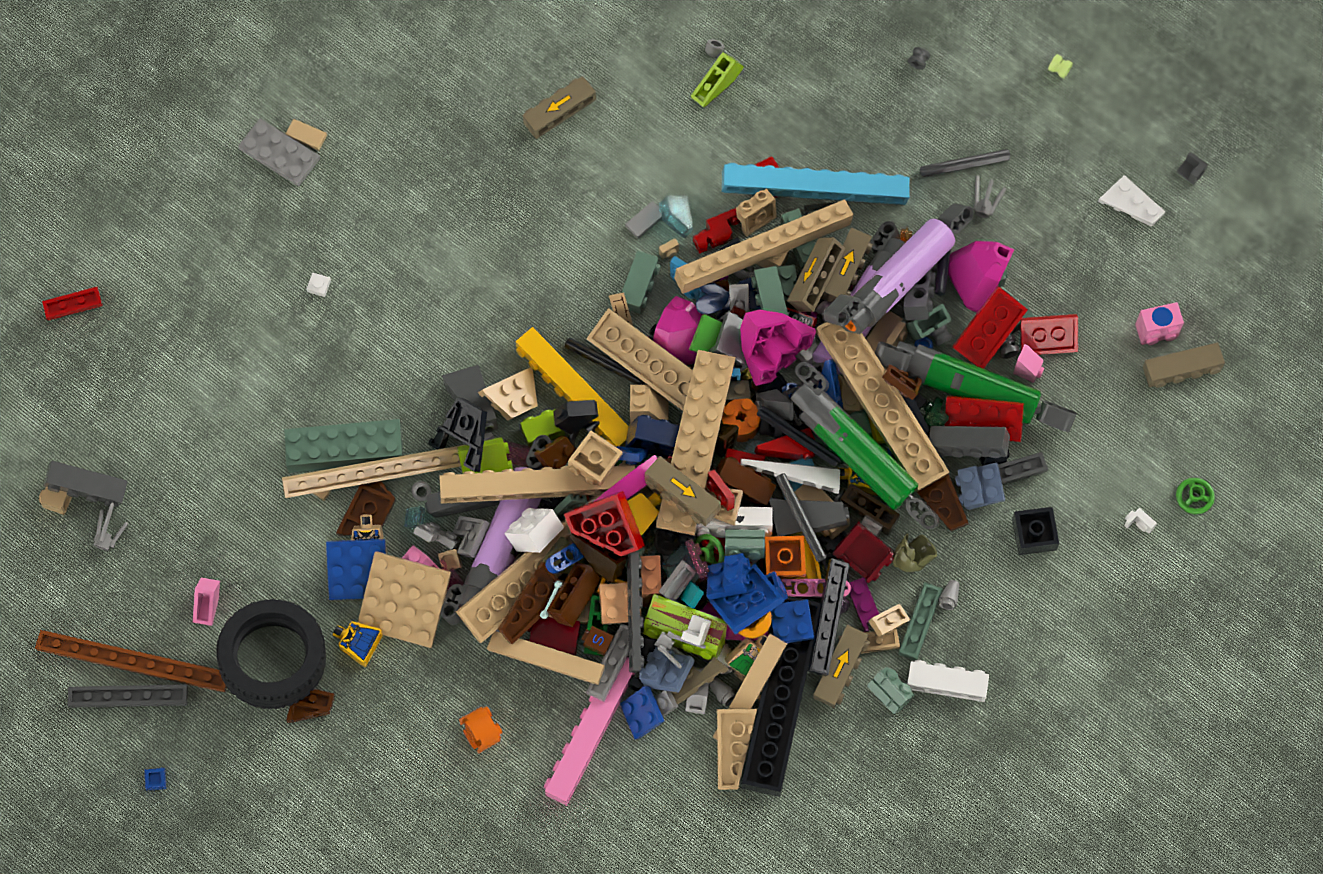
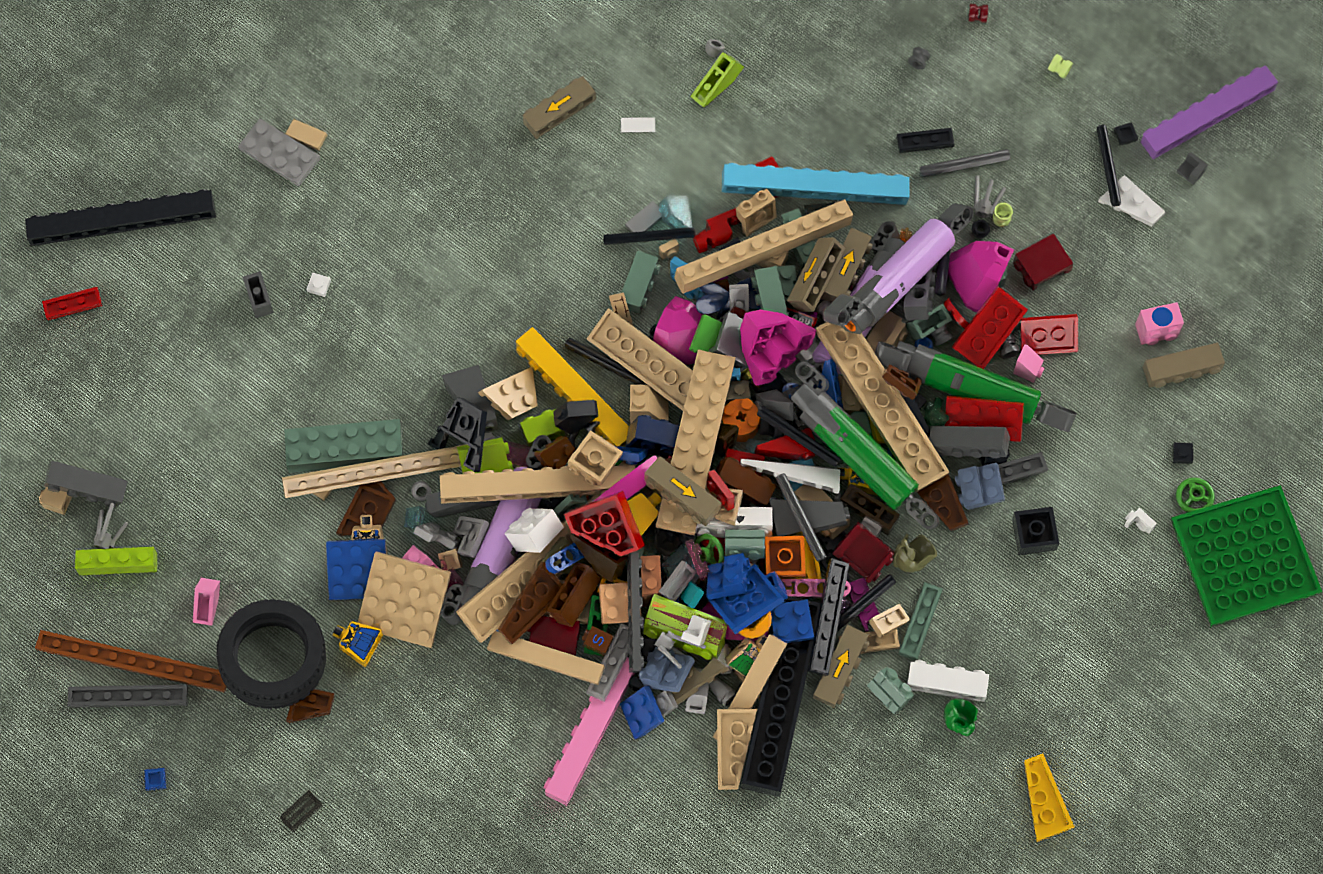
(116, 561): none -> lime brick
(120, 217): none -> black brick
(258, 294): none -> dark grey brick
(303, 819): none -> clear smoke tile
(480, 729): orange brick -> none
(544, 614): light aqua hinge -> none
(637, 124): none -> white sticker
(649, 236): none -> black axle
(865, 600): none -> black axle
(925, 140): none -> black tile
(949, 596): light grey cone -> none
(958, 314): none -> red tile
(960, 716): none -> green hair
(974, 11): none -> dark red wheel
(980, 224): none -> black plate
(1002, 210): none -> yellowish green wheel
(1042, 261): none -> dark red panel
(1046, 803): none -> yellow wing
(1108, 165): none -> black axle
(1125, 134): none -> black tile
(1183, 453): none -> black plate
(1209, 111): none -> medium lavender brick
(1246, 555): none -> green plate

